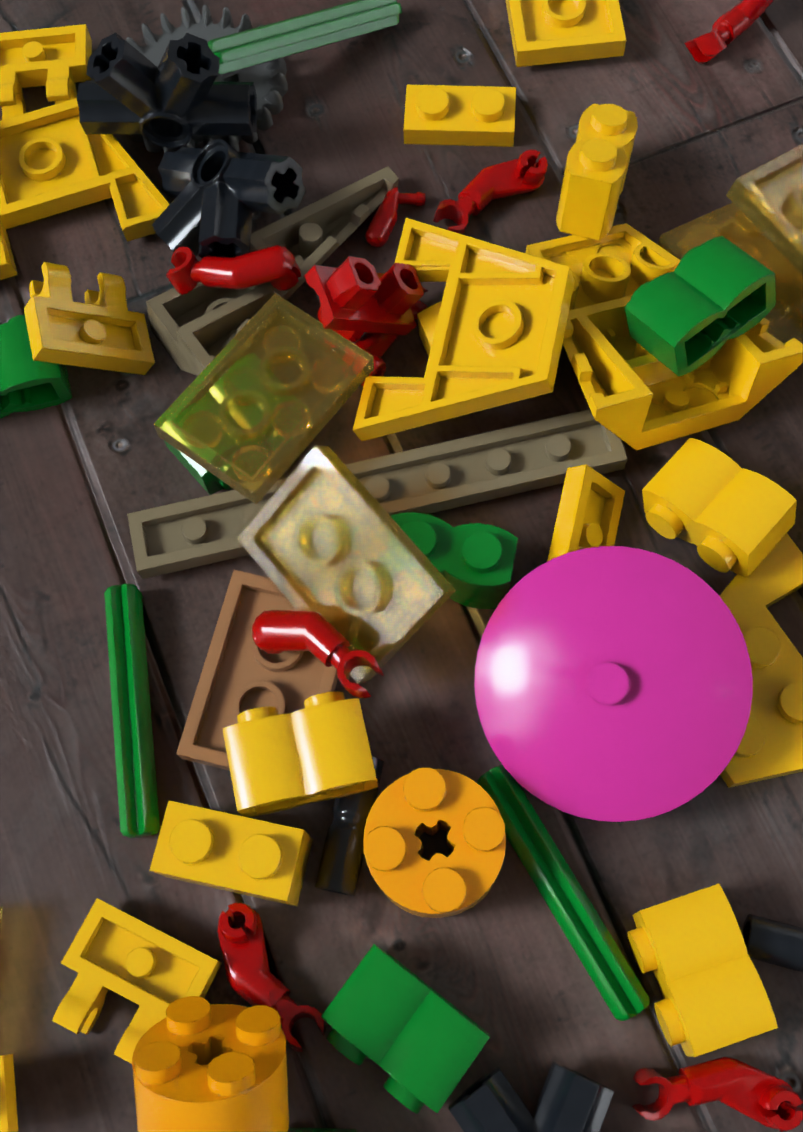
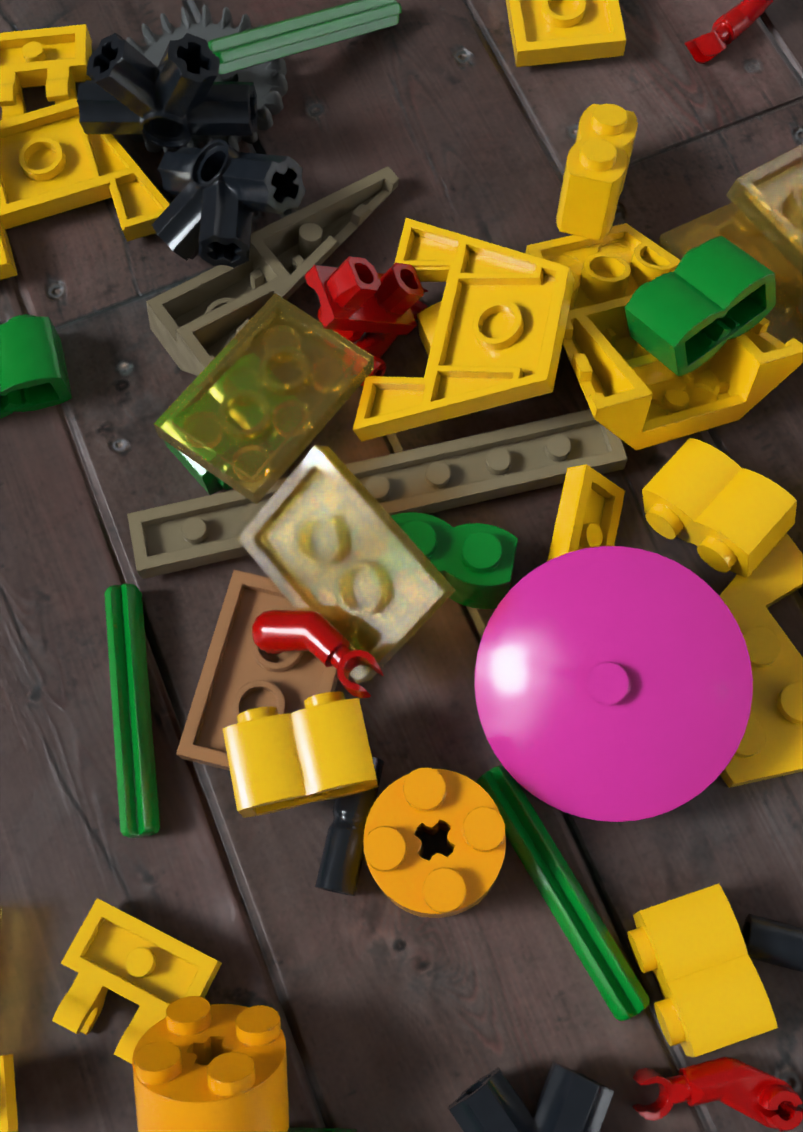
(88, 333): yellow plate -> none
(232, 853): yellow brick -> none
(249, 973): red arm -> none
(270, 264): red arm -> none
(387, 215): red piece -> none
(404, 1029): green brick -> none
(459, 115): yellow plate -> none
(492, 183): red arm -> none

